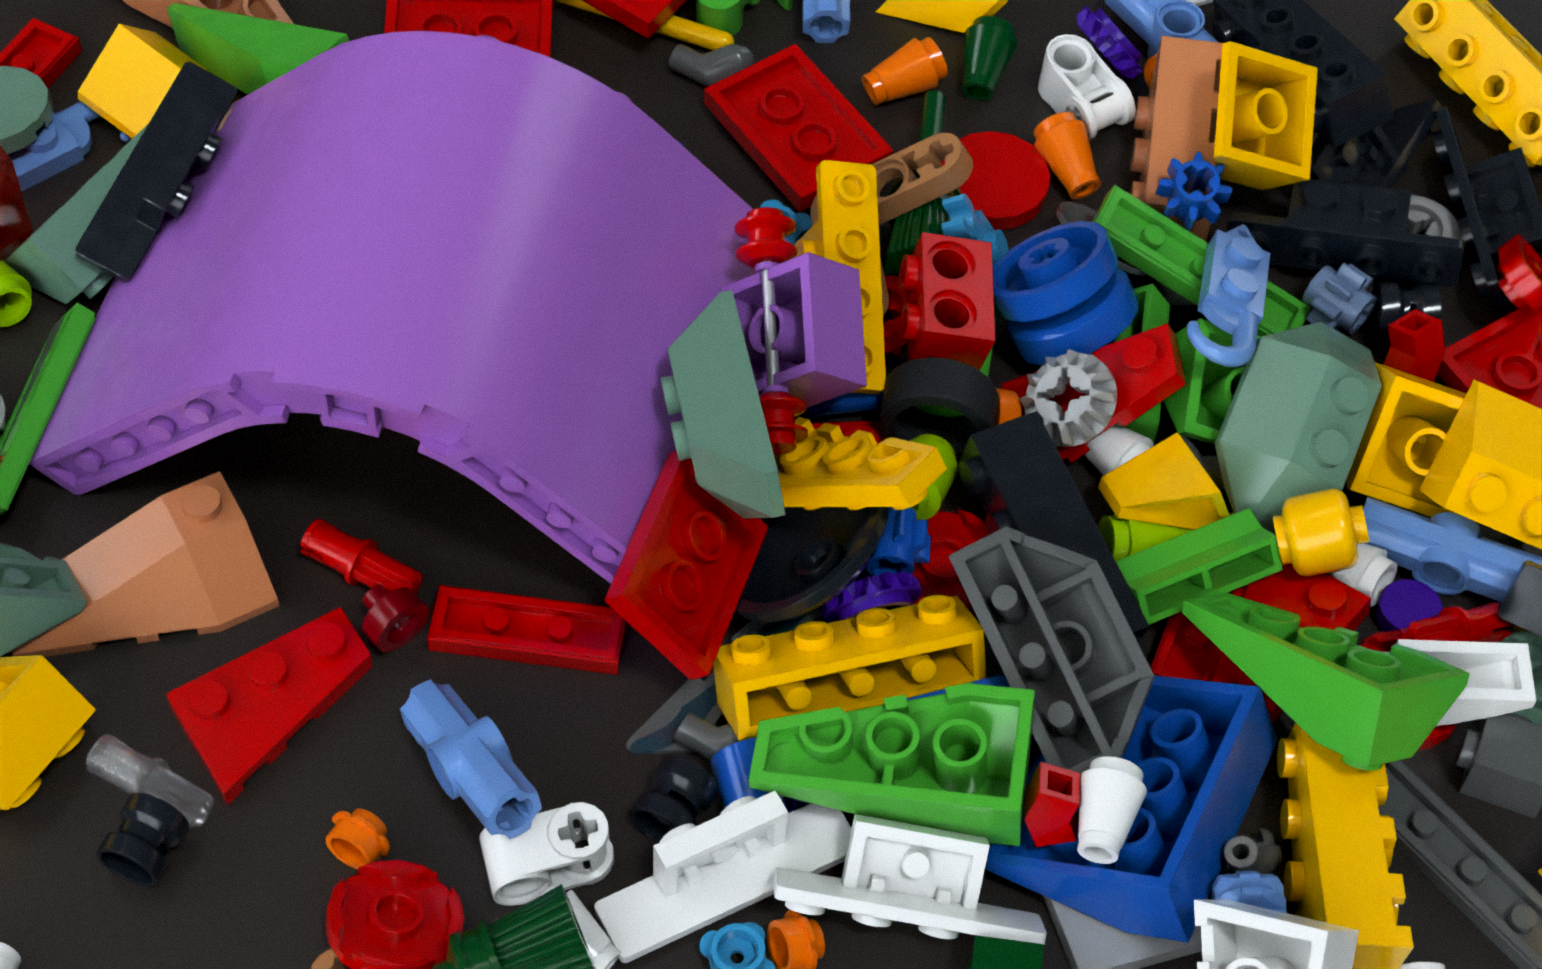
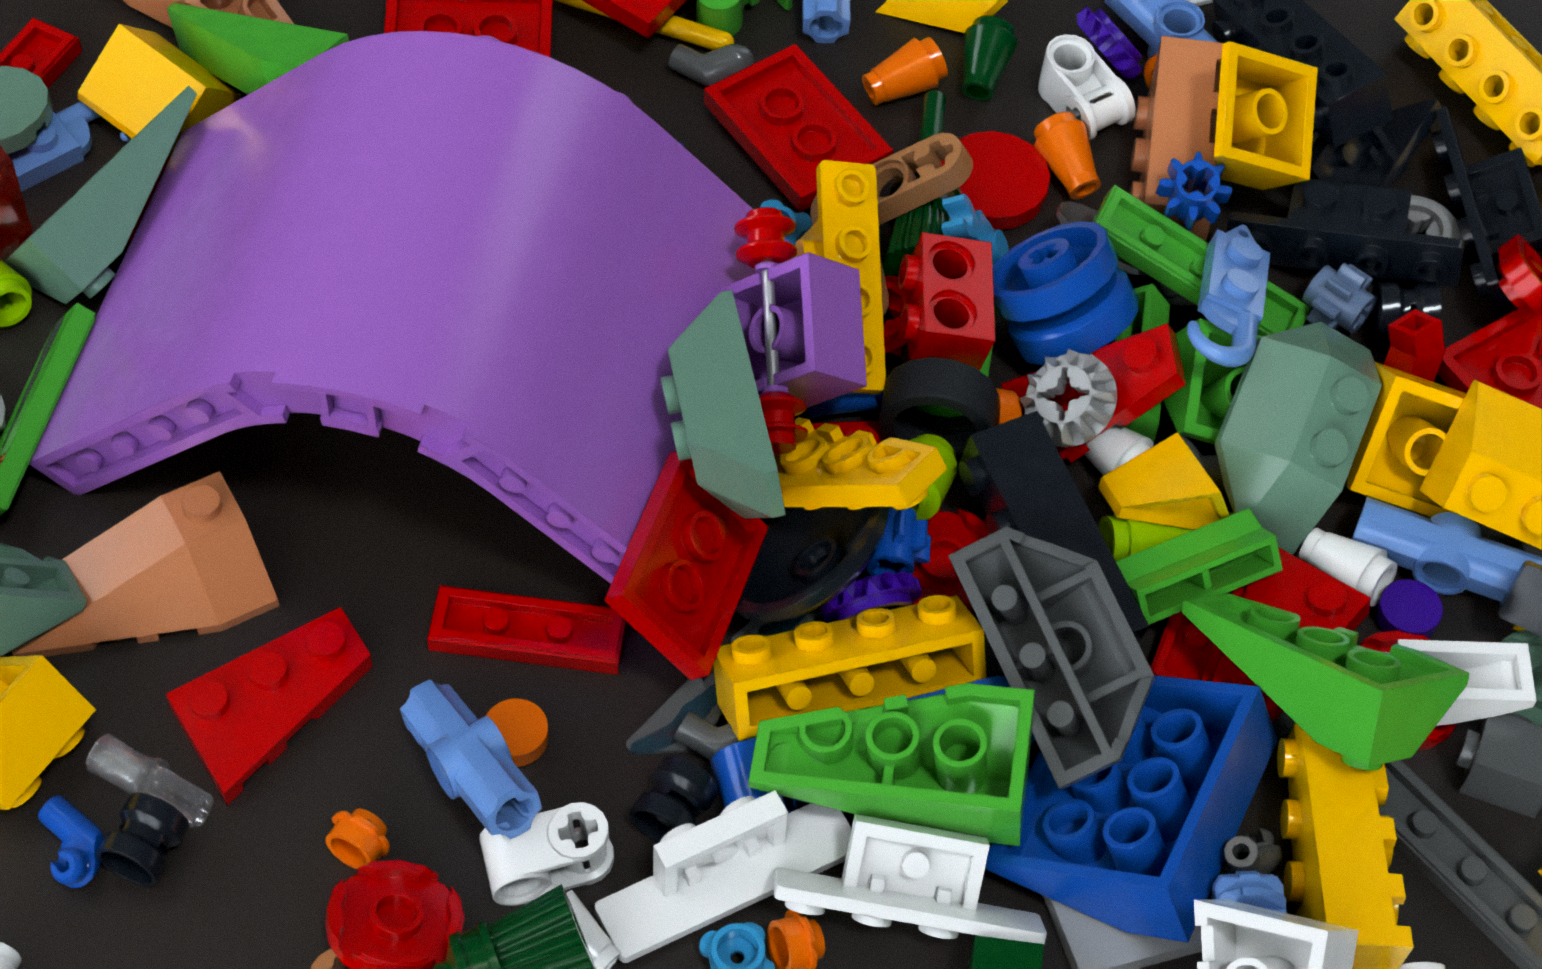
(79, 844): none -> blue arm
(158, 172): black bracket -> none
(356, 558): red axle -> none
(393, 617): dark red tile -> none
(522, 727): none -> orange tile
(1052, 805): red piece -> none
(1108, 806): white cone -> none
(1320, 532): yellow head -> none
(1460, 625): red axle -> none

